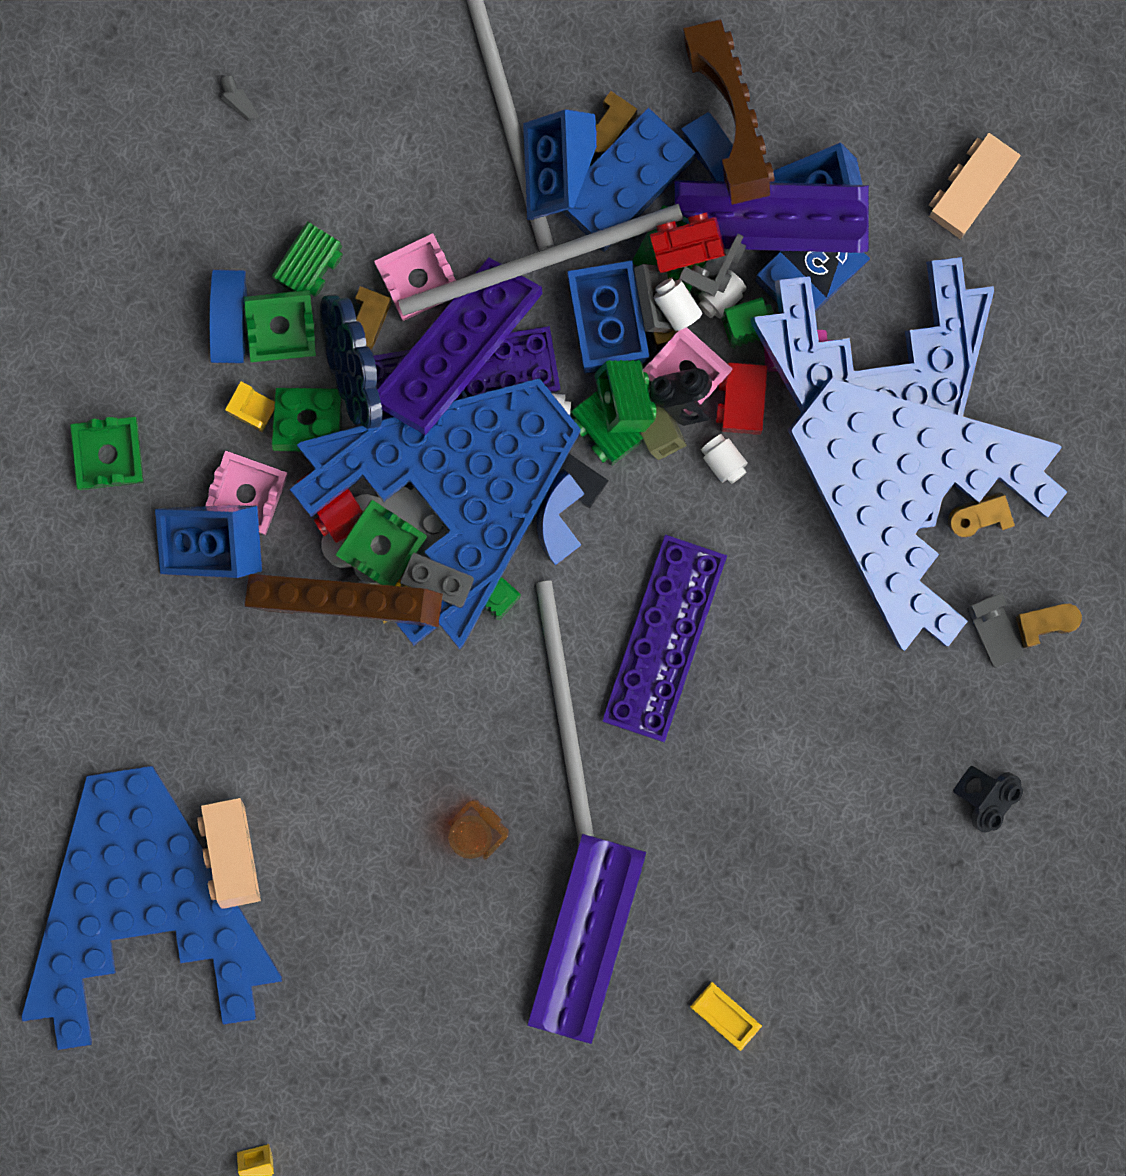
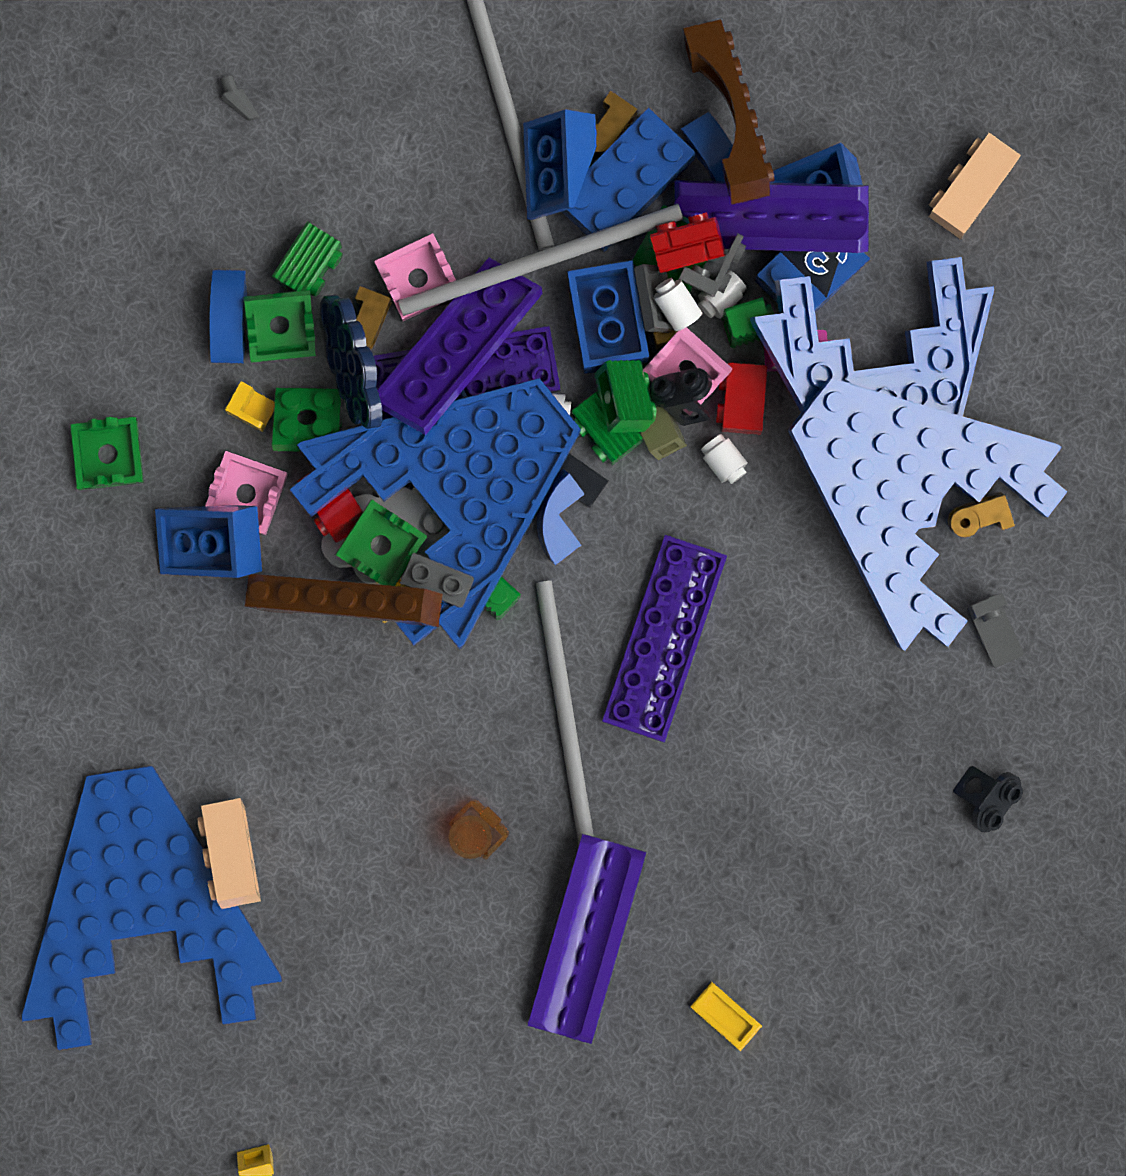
(1059, 619): pearl gold leg -> none

